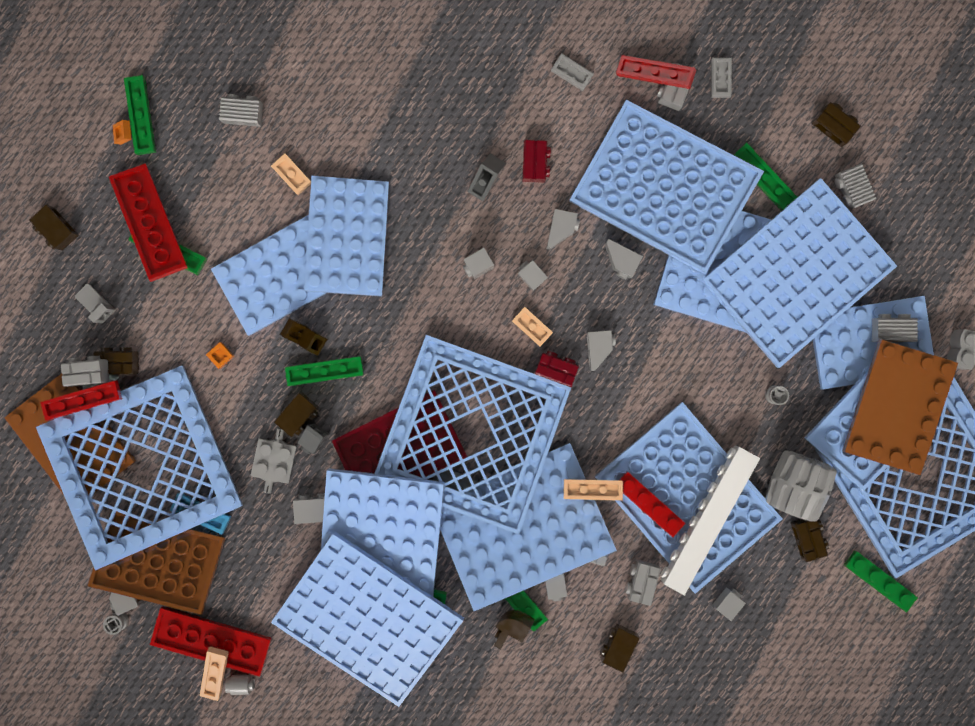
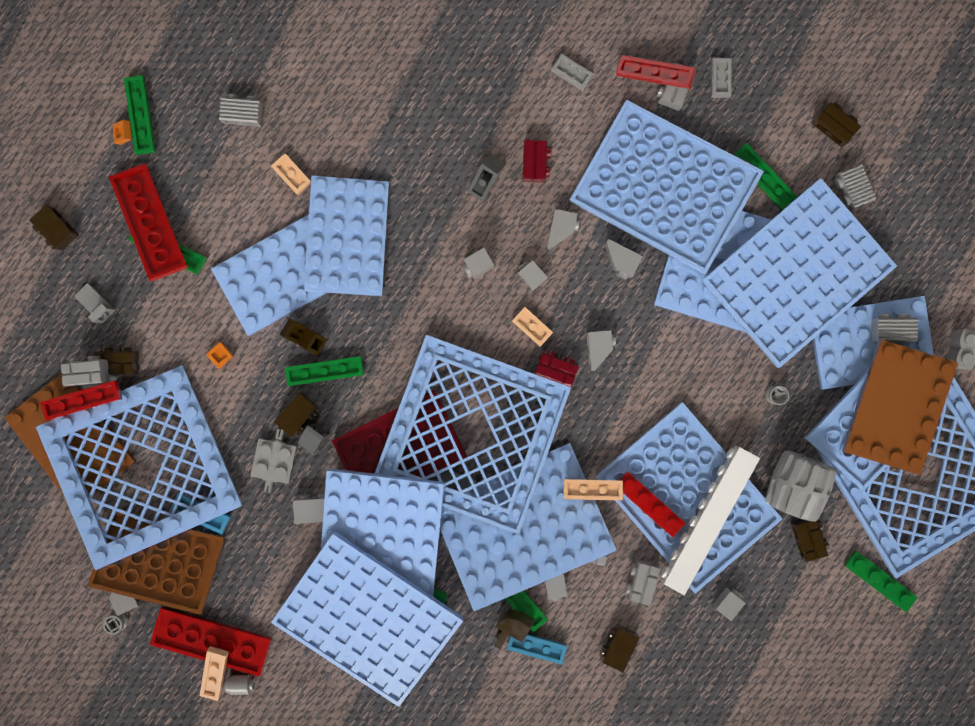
(539, 648): none -> dark azure plate

